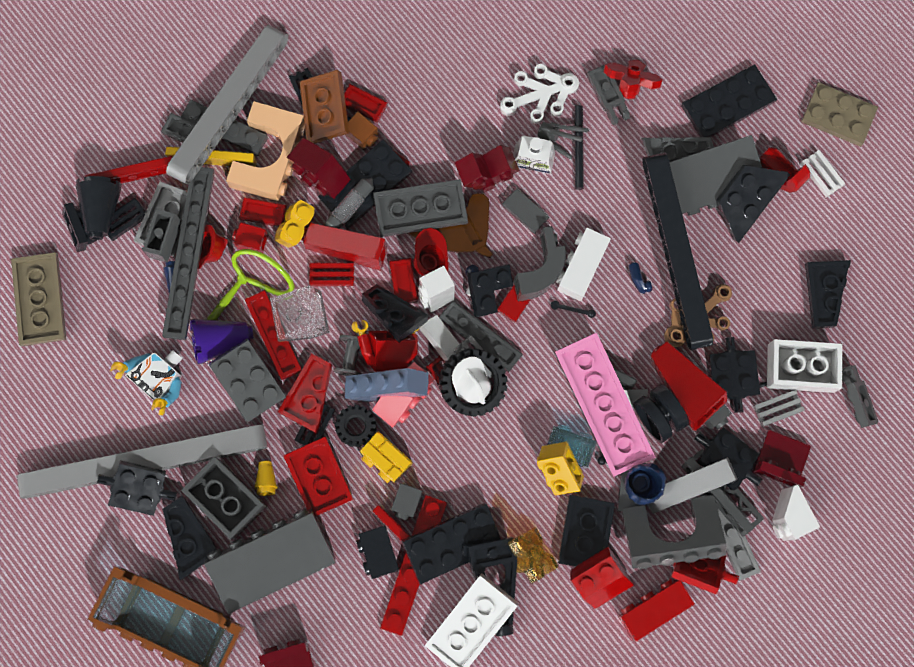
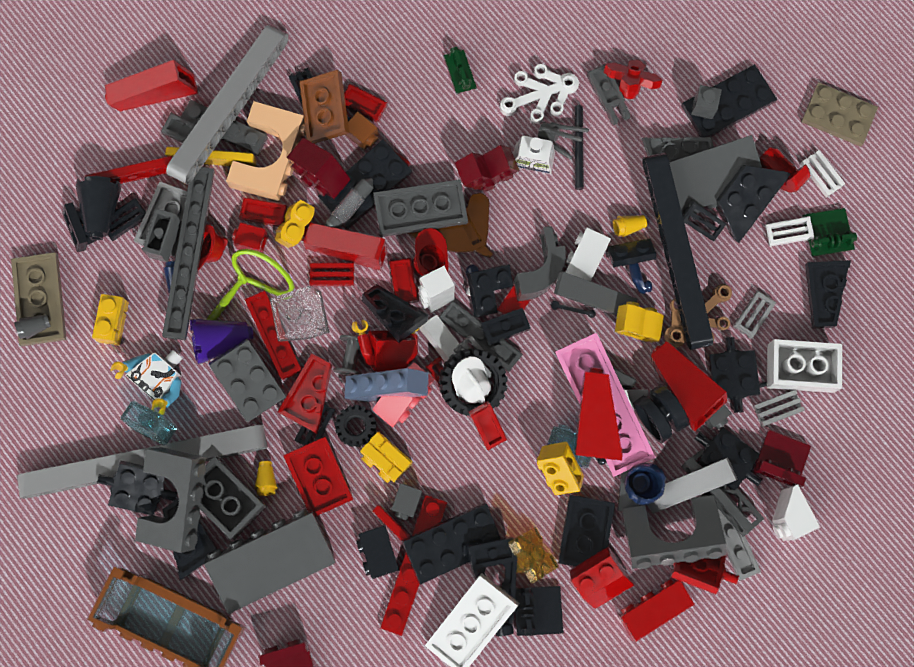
(30, 326): none -> dark grey cone
(110, 319): none -> yellow brick
(148, 423): none -> clear light blue brick
(151, 86): none -> red slope
(187, 475): none -> dark grey arch
(459, 70): none -> dark green hinge
(487, 425): none -> red tile
(505, 326): none -> black plate
(525, 211): dark grey tile -> none
(538, 611): none -> black hinge
(590, 293): none -> dark grey tile
(597, 422): none -> red slope
(628, 224): none -> yellow cone
(631, 253): none -> black plate
(639, 322): none -> yellow brick
(689, 212): none -> black tile
(706, 102): none -> dark grey brick
(744, 329): none -> light grey tile
(770, 235): none -> white tile
(830, 232): none -> dark green hinge
(859, 396): dark grey hinge -> none

